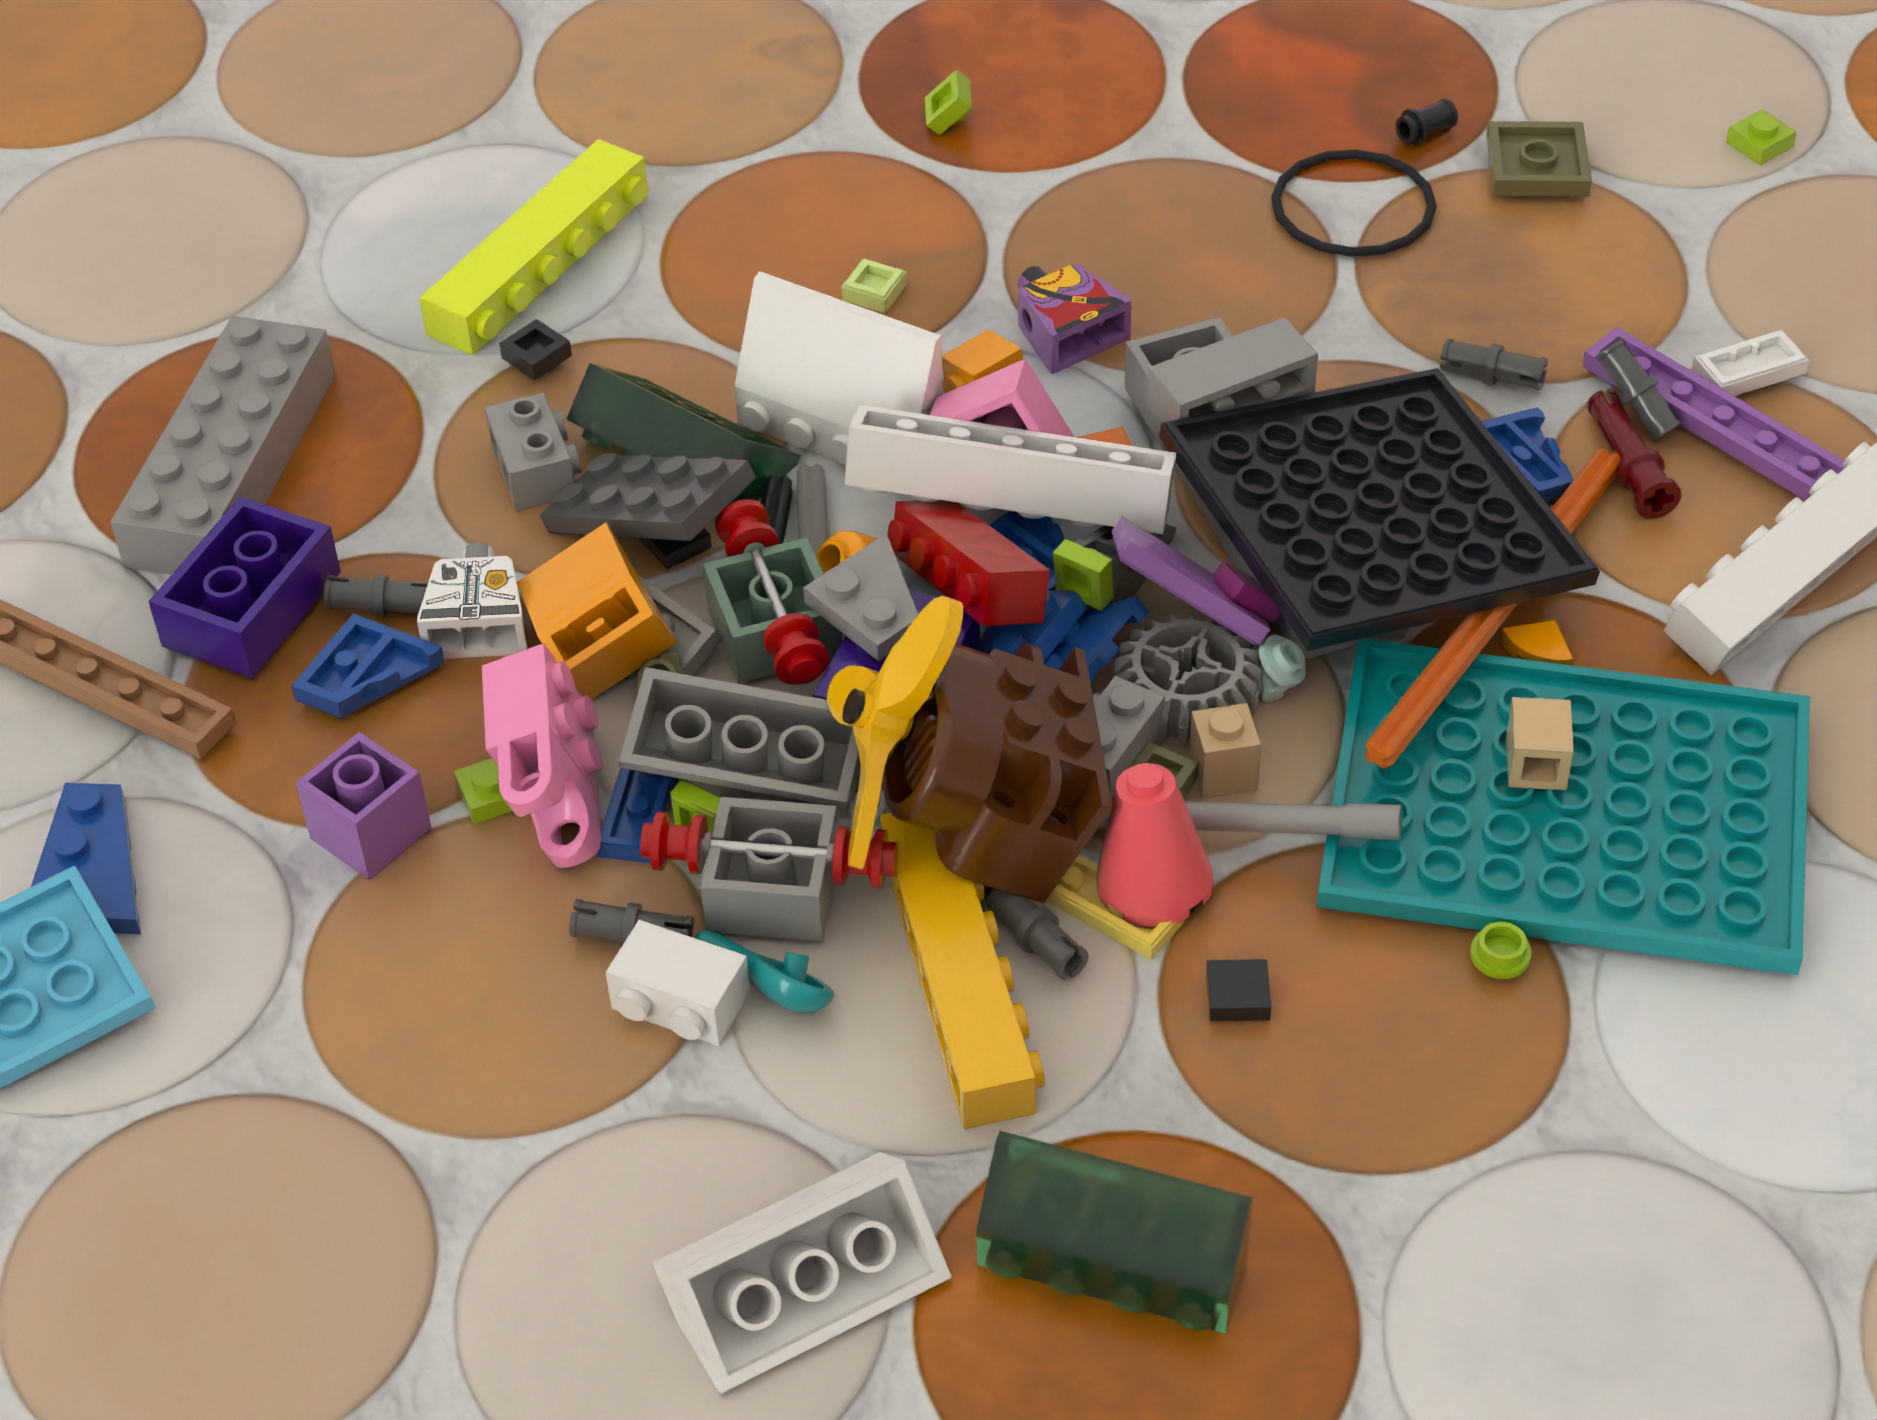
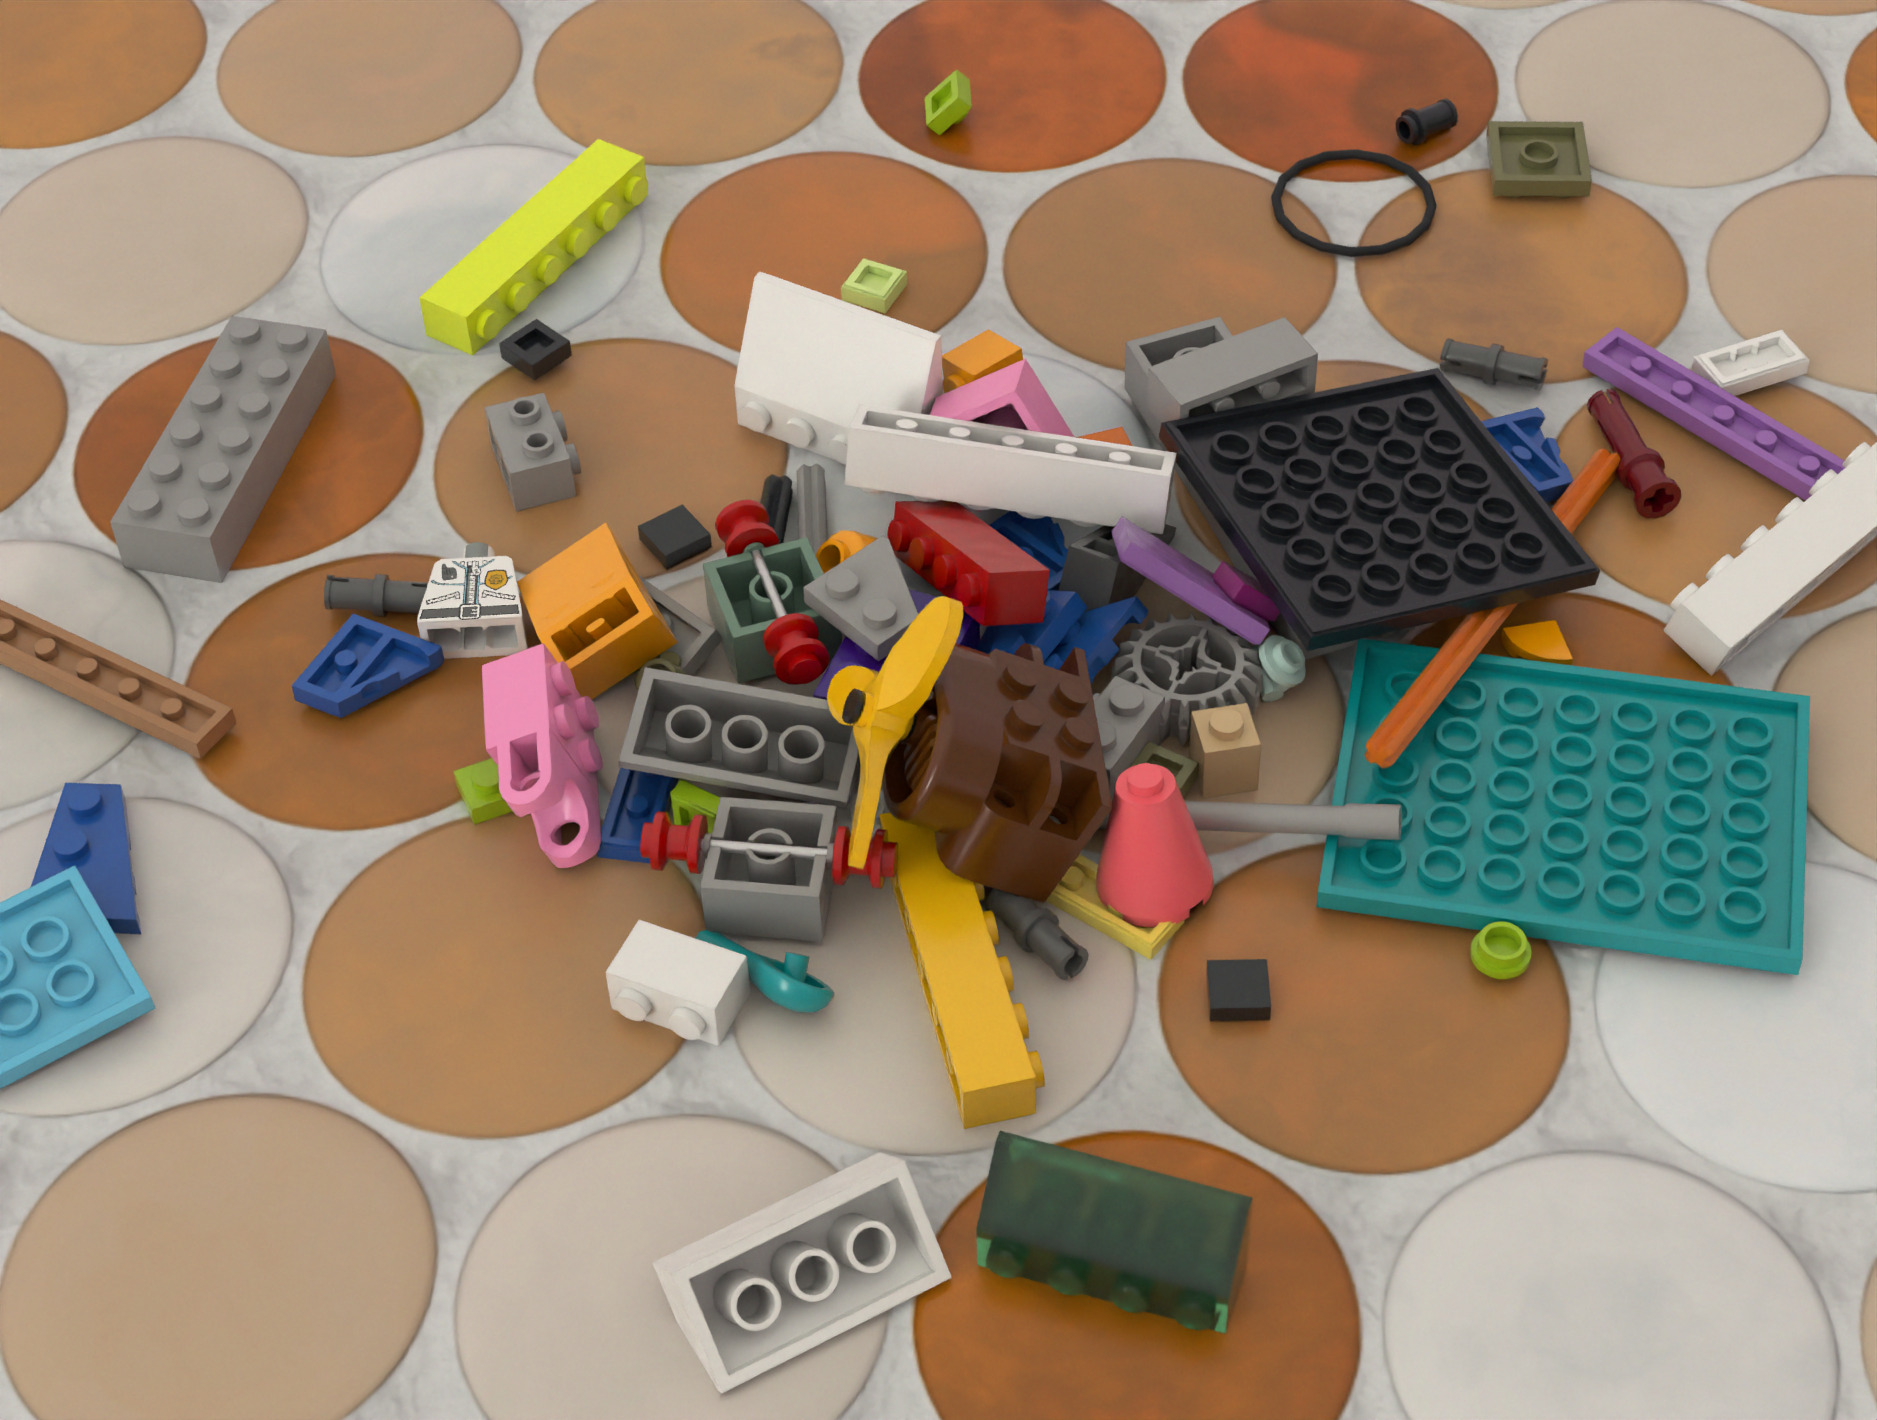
(245, 587): dark purple brick -> none
(364, 805): medium lavender head -> none
(617, 922): dark grey pin -> none
(648, 496): dark grey plate -> none
(660, 423): clear green slope -> none
(1070, 315): medium lavender torso -> none
(1084, 572): lime plate -> none
(1539, 743): tan brick -> none
(1638, 389): dark grey pin -> none
(1761, 136): lime plate -> none

